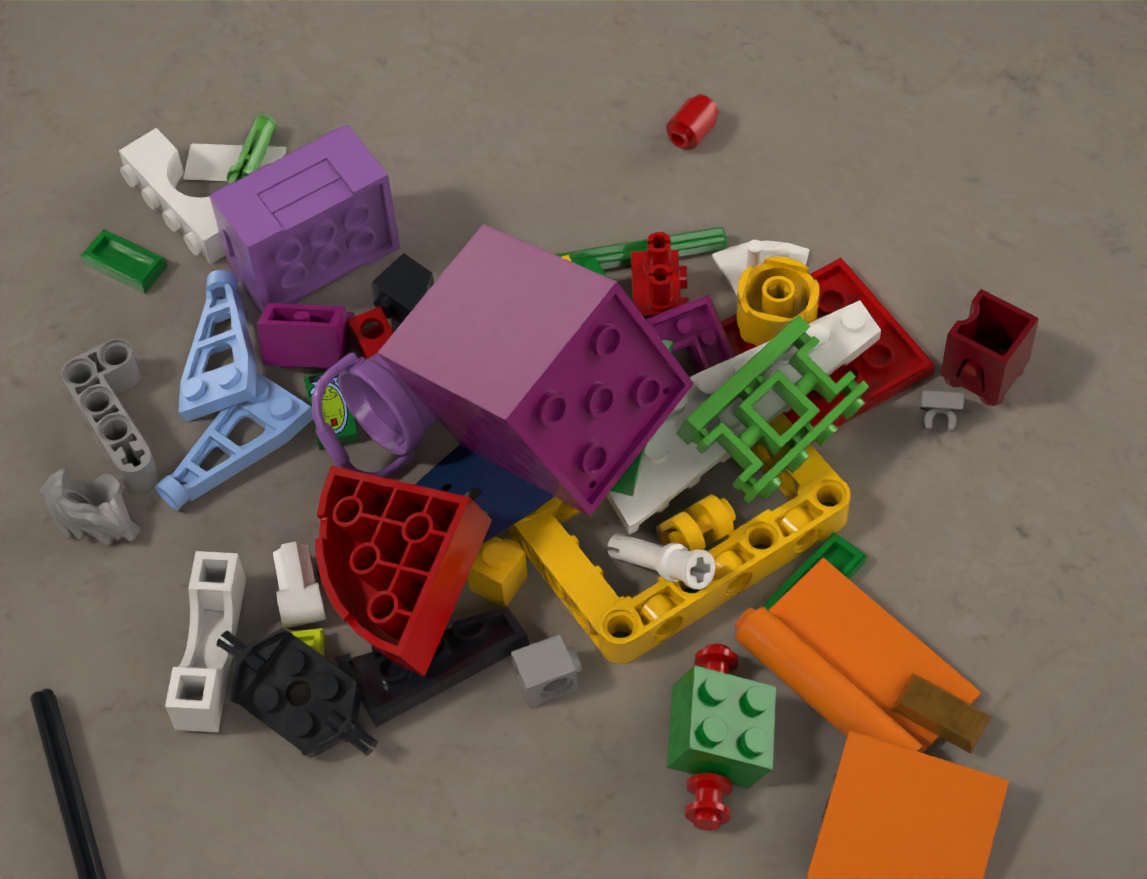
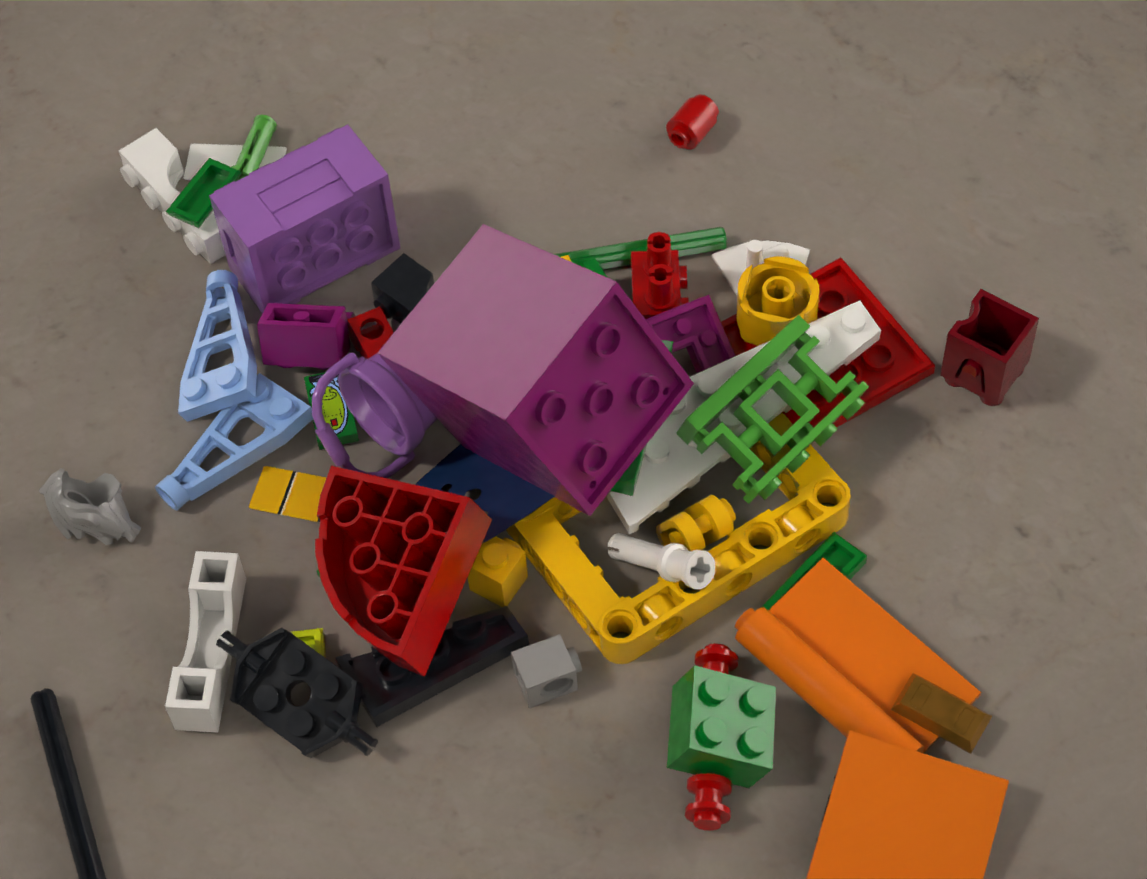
(92, 386): light grey beam -> none
(124, 261): green tile -> none
(194, 203): none -> green tile
(288, 493): none -> yellow sticker
(299, 594): white piece -> none
(942, 403): light grey tile -> none

